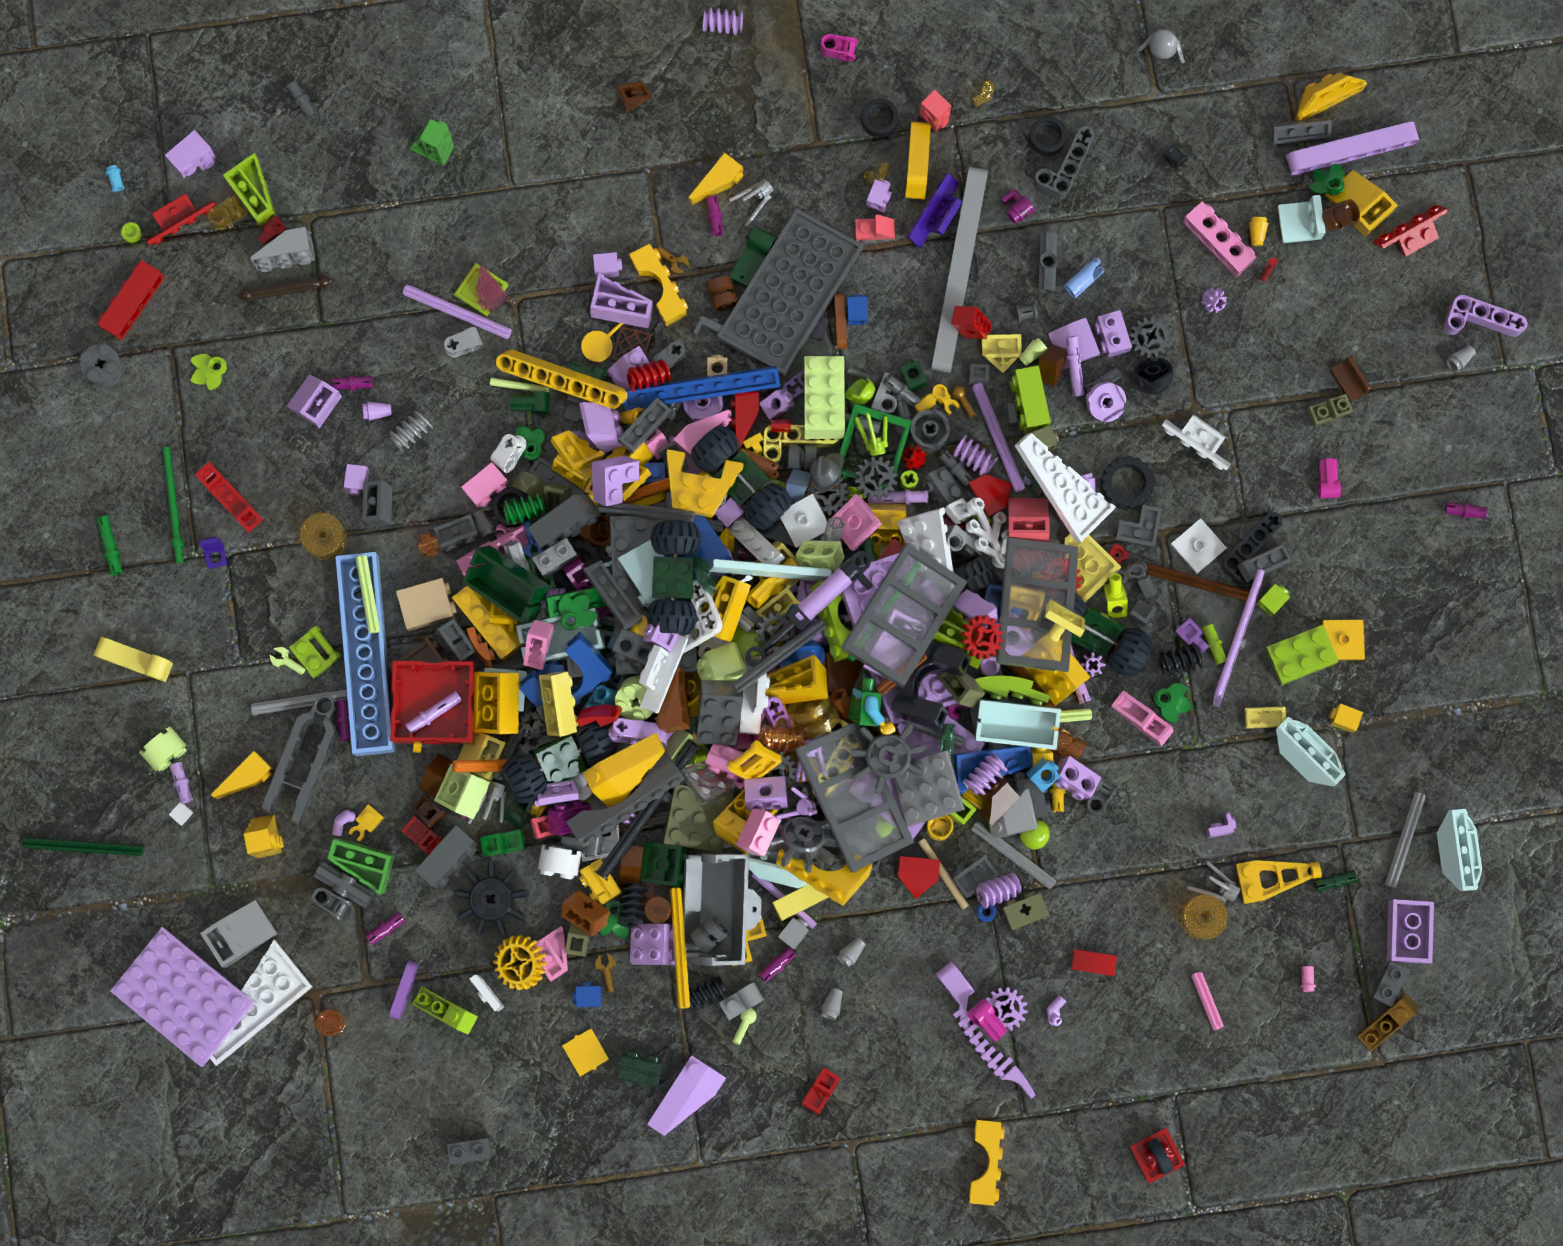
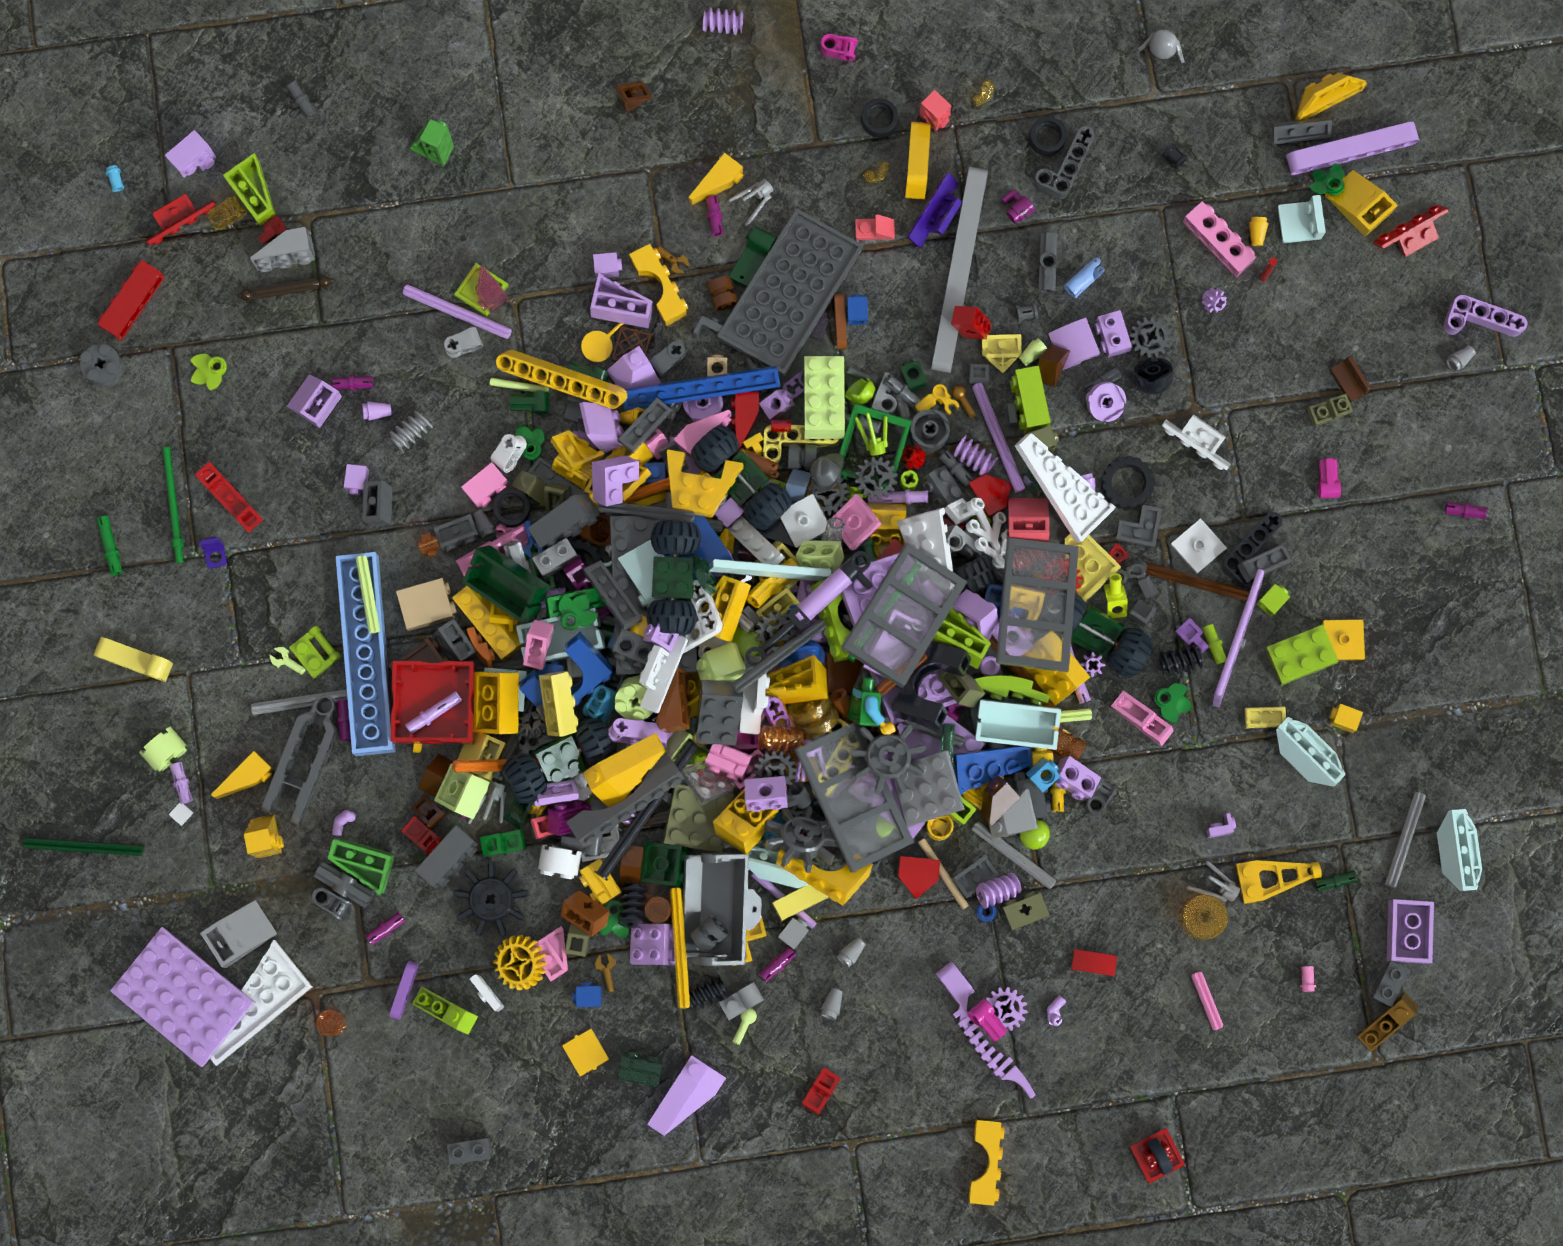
(131, 232): lime tile -> none
(317, 526): clear yellow wheel -> none
(367, 820): yellow plate -> none
(524, 509): green piece -> none
(601, 713): red slope -> none
(647, 374): red piece -> none
(756, 767): yellow plate -> none
(758, 832): bright pink brick -> none
(804, 806): lavender plant -> none
(879, 195): lavender brick -> none
(974, 633): red gear -> none
(985, 774): lavender piece -> none
(1063, 620): light yellow tile -> none
(1073, 357): lavender pin -> none
(1341, 215): reddish brown wheel -> none

